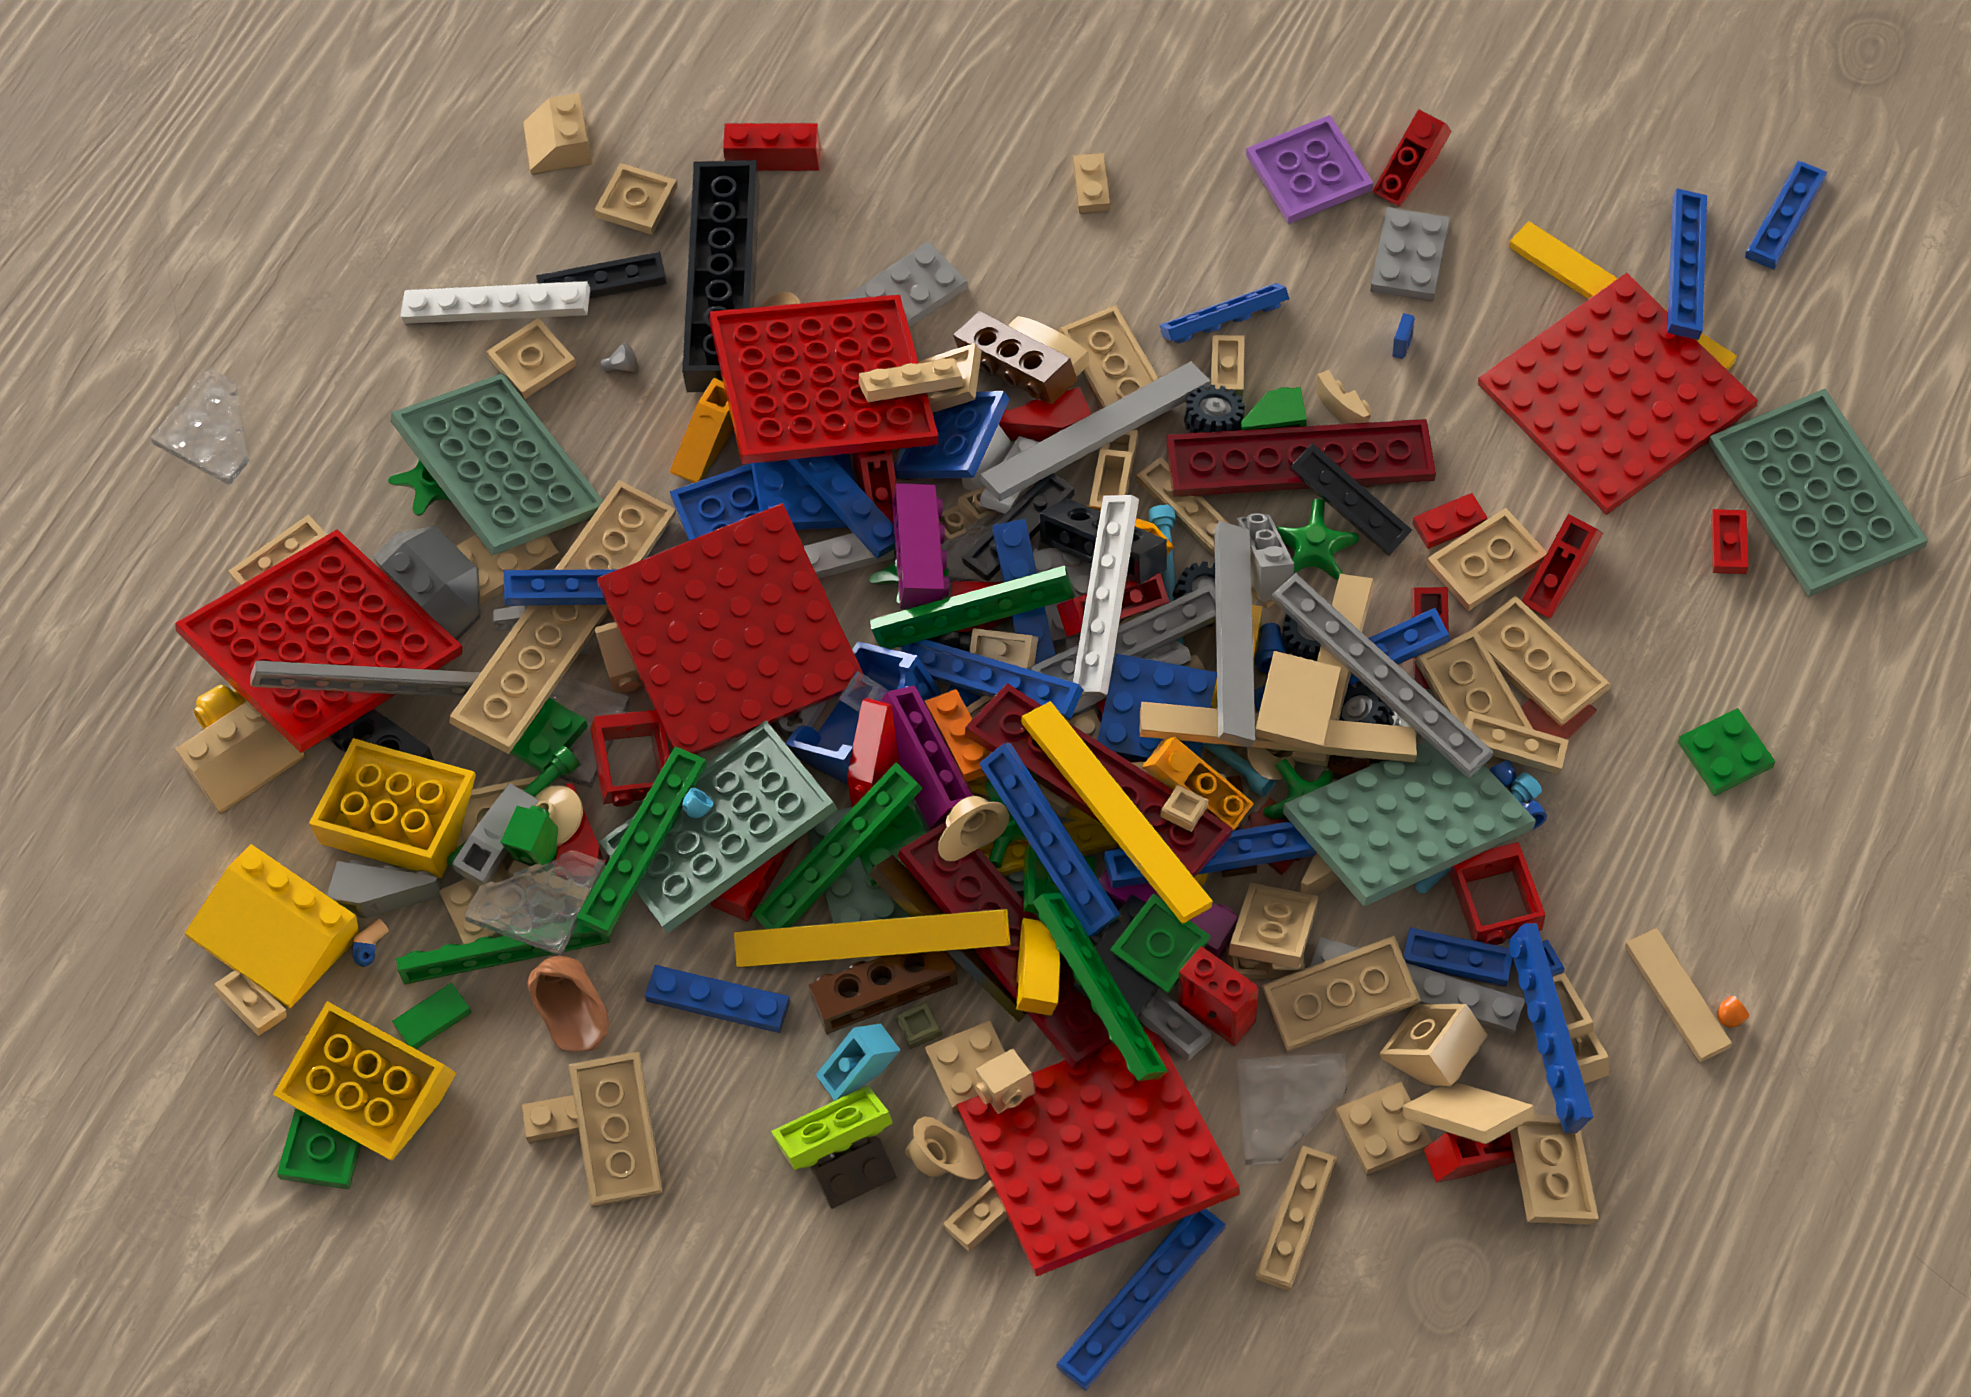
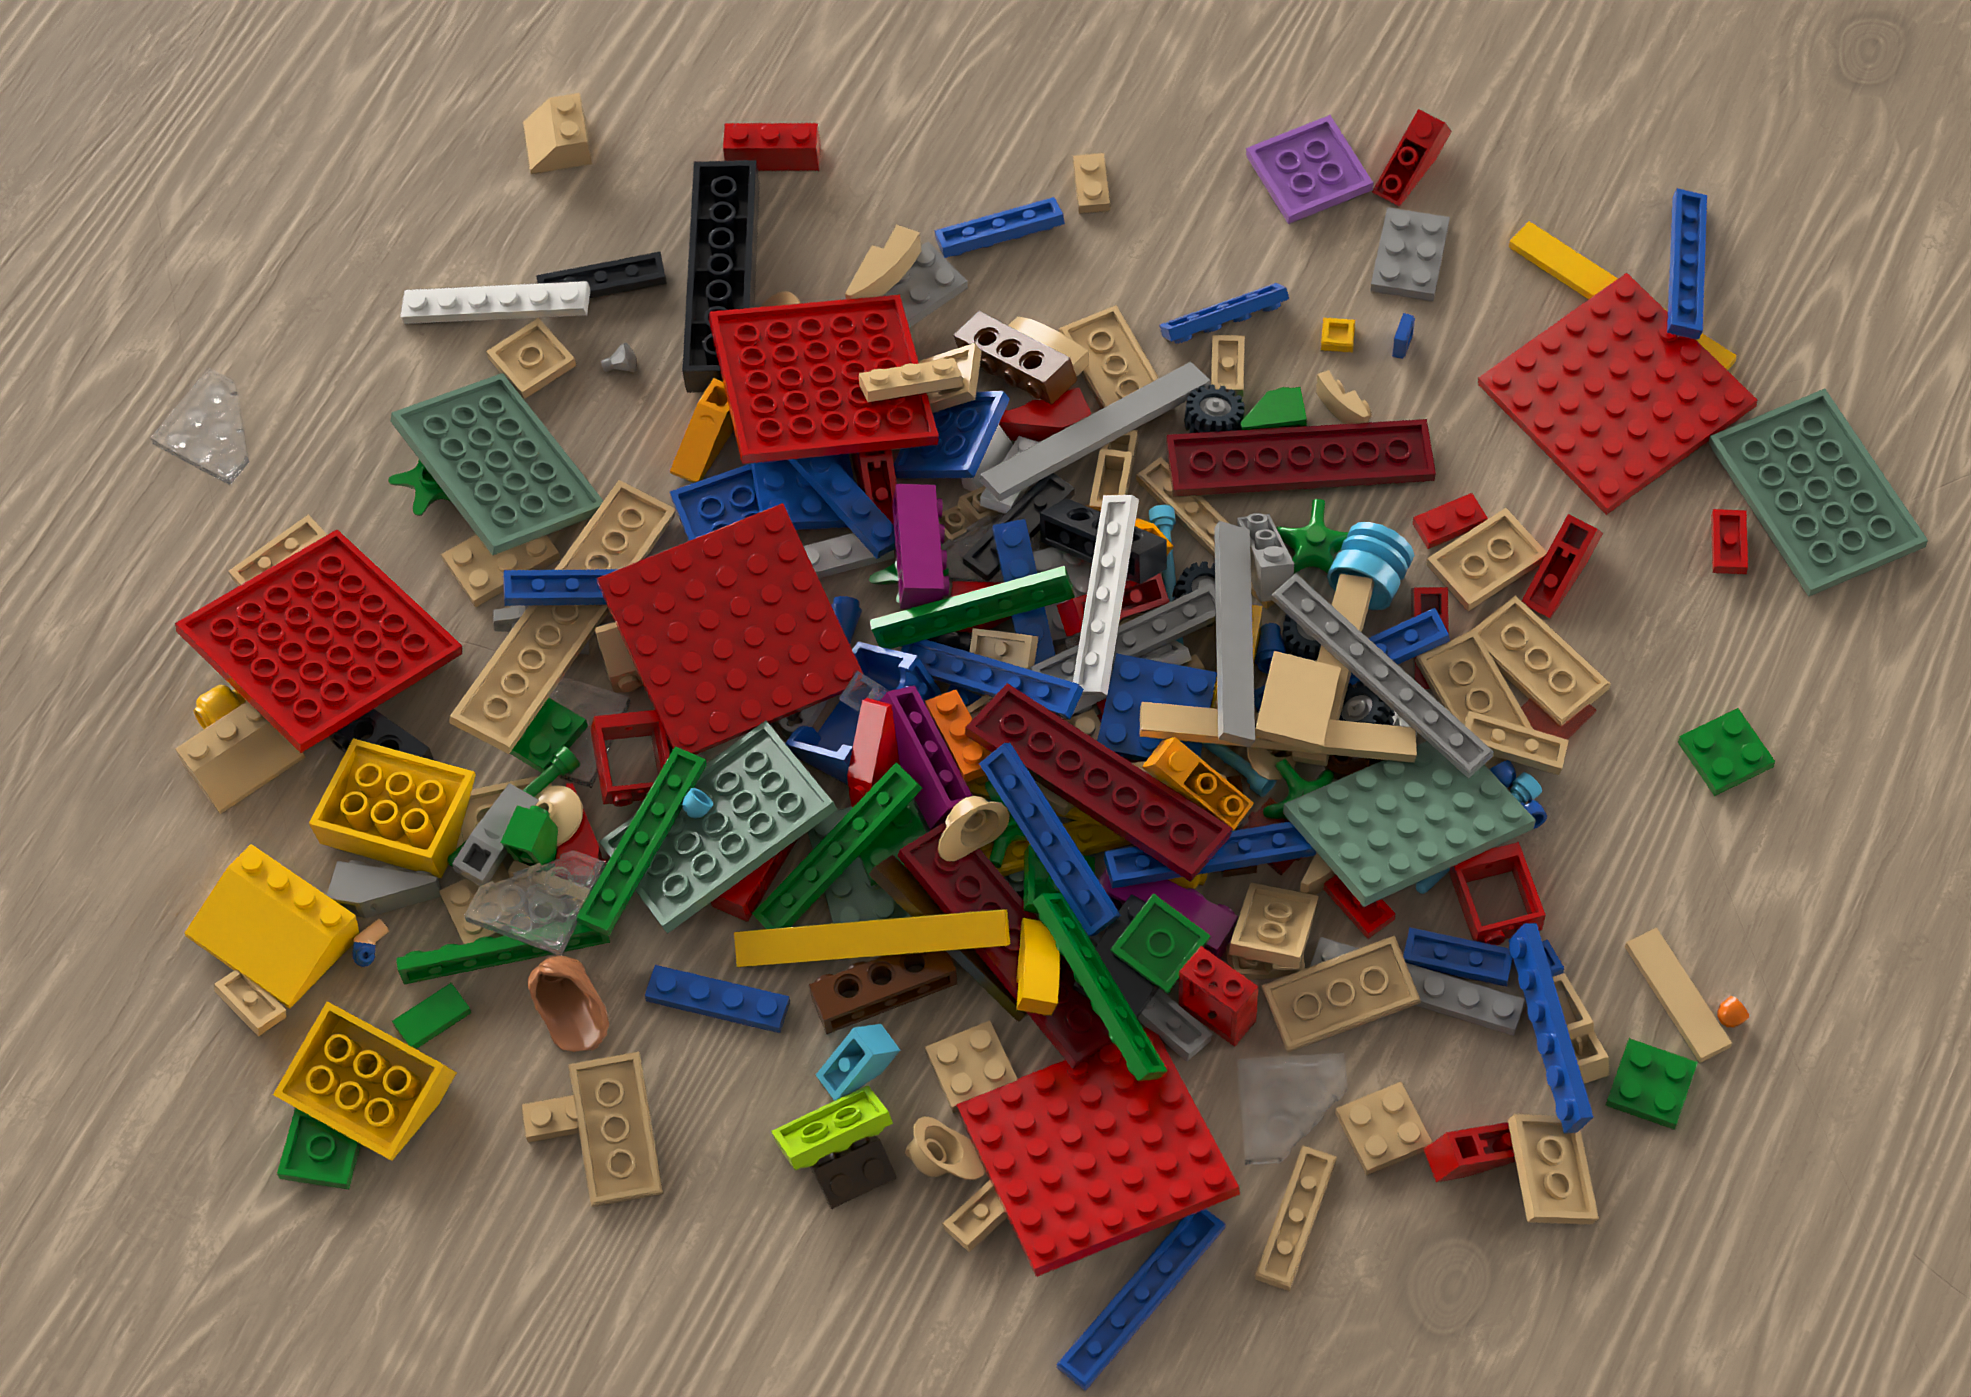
(361, 679): light grey tile -> none
(434, 576): dark grey wedge -> none
(636, 198): tan plate -> none
(847, 613): none -> blue cone
(887, 265): none -> tan slope
(918, 1025): olive tile -> none
(999, 227): none -> blue plate
(1004, 1081): tan brick -> none
(1117, 812): yellow tile -> none
(1184, 808): tan tile -> none
(1337, 335): none -> yellow tile
(1350, 499): black plate -> none
(1368, 918): none -> red plate
(1375, 554): none -> medium azure wheel
(1435, 1043): tan slope -> none
(1468, 1112): tan tile -> none
(1651, 1084): none -> green plate
(1786, 215): blue tile -> none

